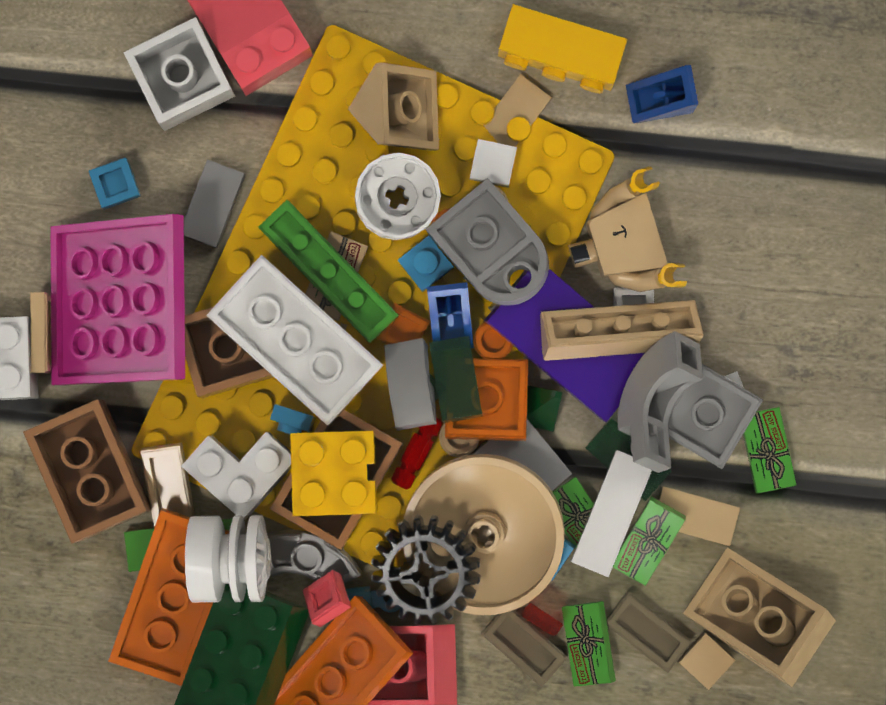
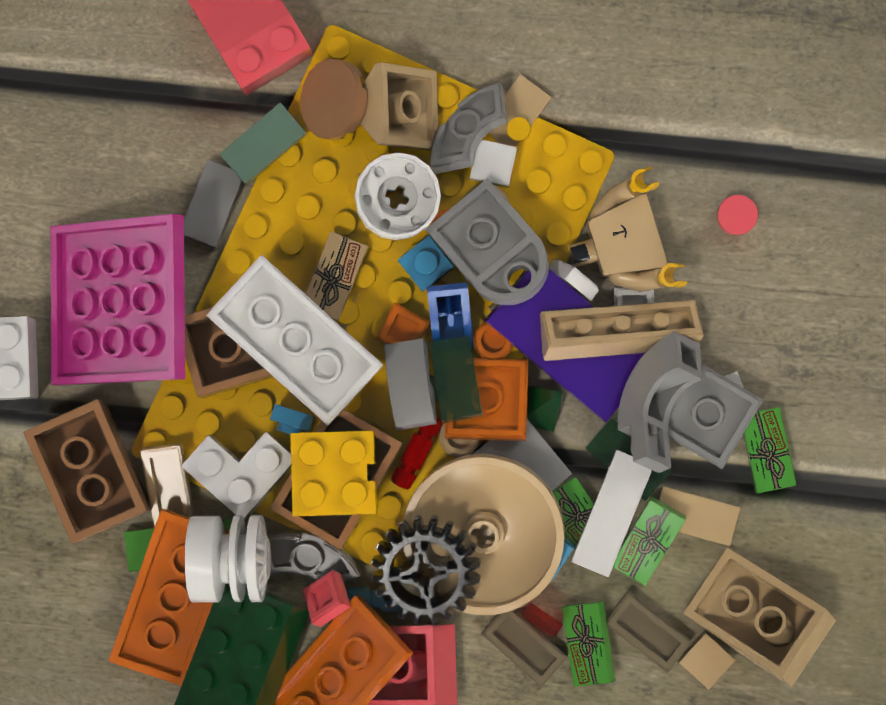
(40, 332): tan tile -> none
(114, 183): dark azure plate -> none
(179, 74): white brick -> none
(263, 144): none -> sand green tile
(328, 271): bright green tile -> none
(333, 99): none -> medium nougat tile
(466, 127): none -> light grey tile
(561, 49): yellow brick -> none
(574, 279): none -> white tile
(663, 95): blue slope -> none
(737, 215): none -> coral tile

